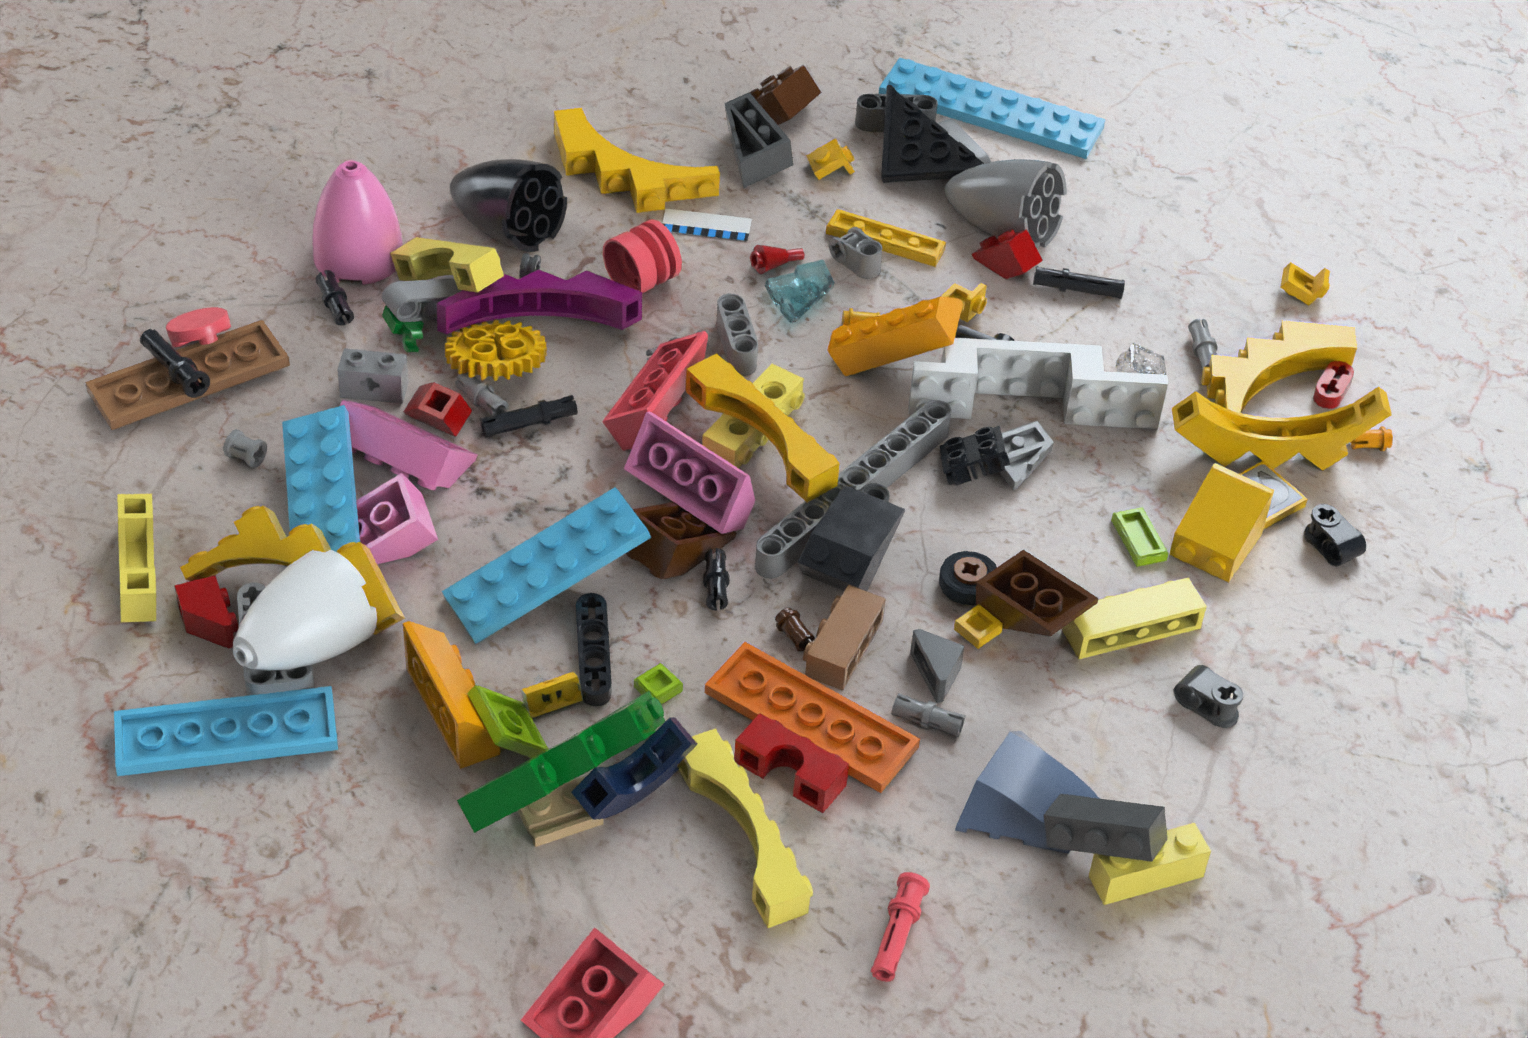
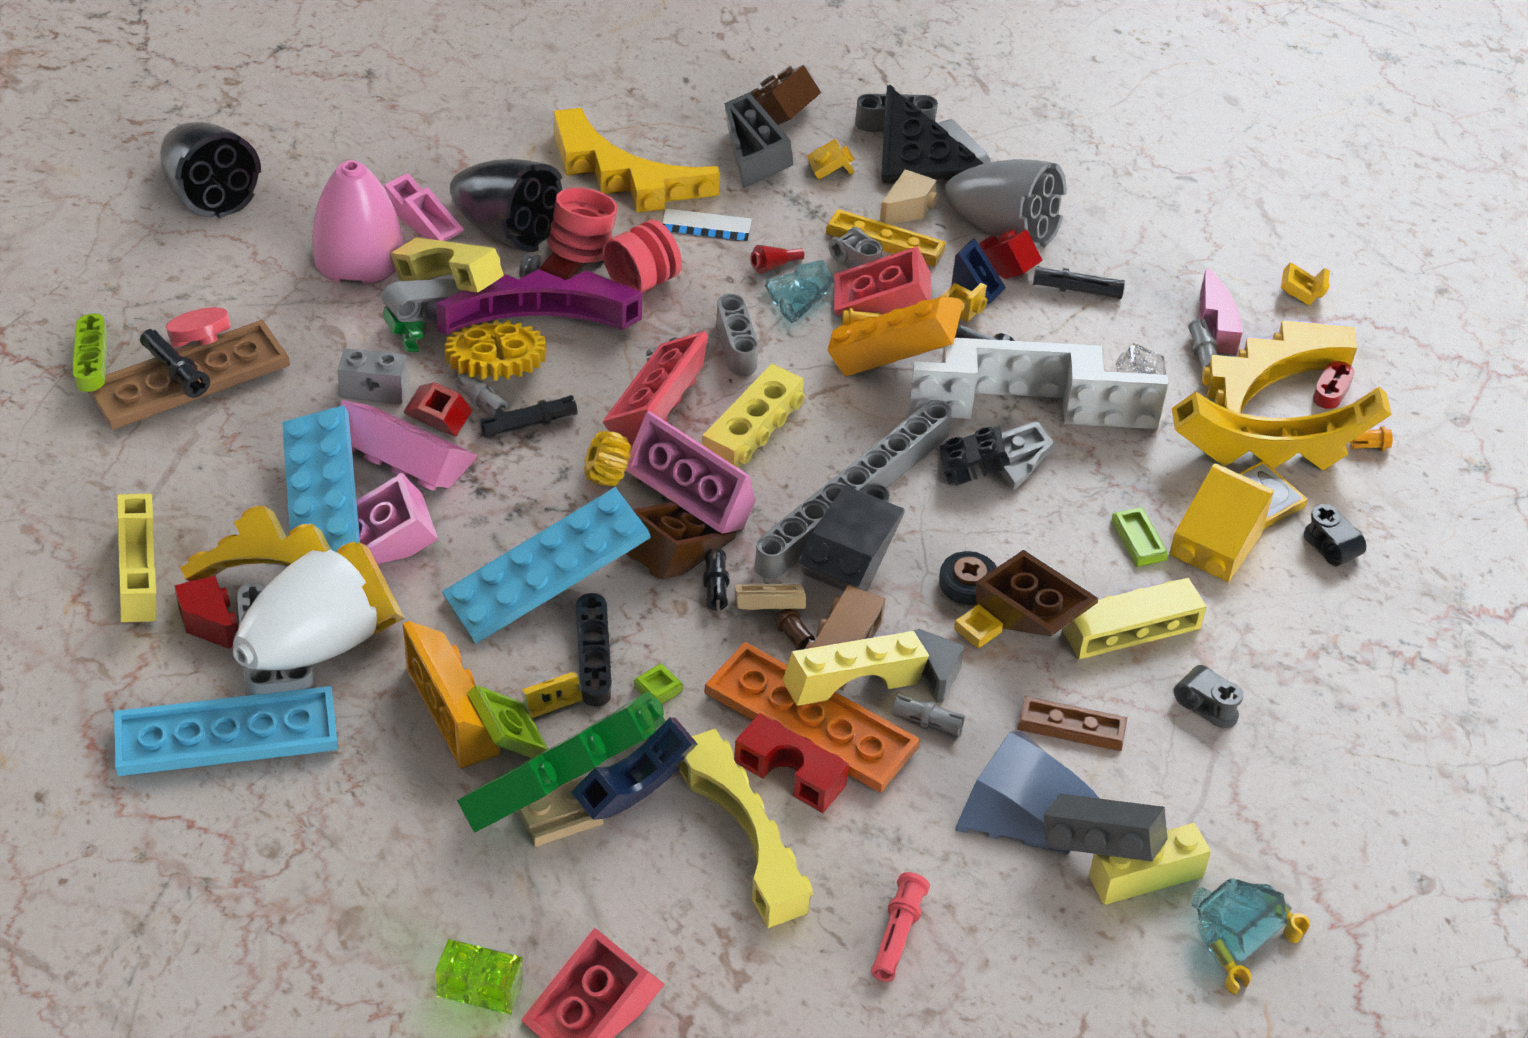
(90, 352): none -> lime beam
(204, 150): none -> black cylinder
(245, 448): light grey bush -> none
(334, 298): black pin -> none
(421, 209): none -> bright pink slope
(479, 976): none -> clear neon green brick
(560, 266): none -> clear red tile
(582, 224): none -> coral wheel
(607, 458): none -> yellow gear
(723, 390): yellow arch -> none
(769, 596): none -> tan plate
(820, 671): none -> light yellow arch
(883, 284): none -> coral slope
(909, 198): none -> tan slope
(973, 268): none -> dark blue slope
(998, 108): medium azure plate -> none
(1072, 723): none -> dark orange tile
(1220, 313): none -> bright pink slope
(1240, 920): none -> clear light blue torso

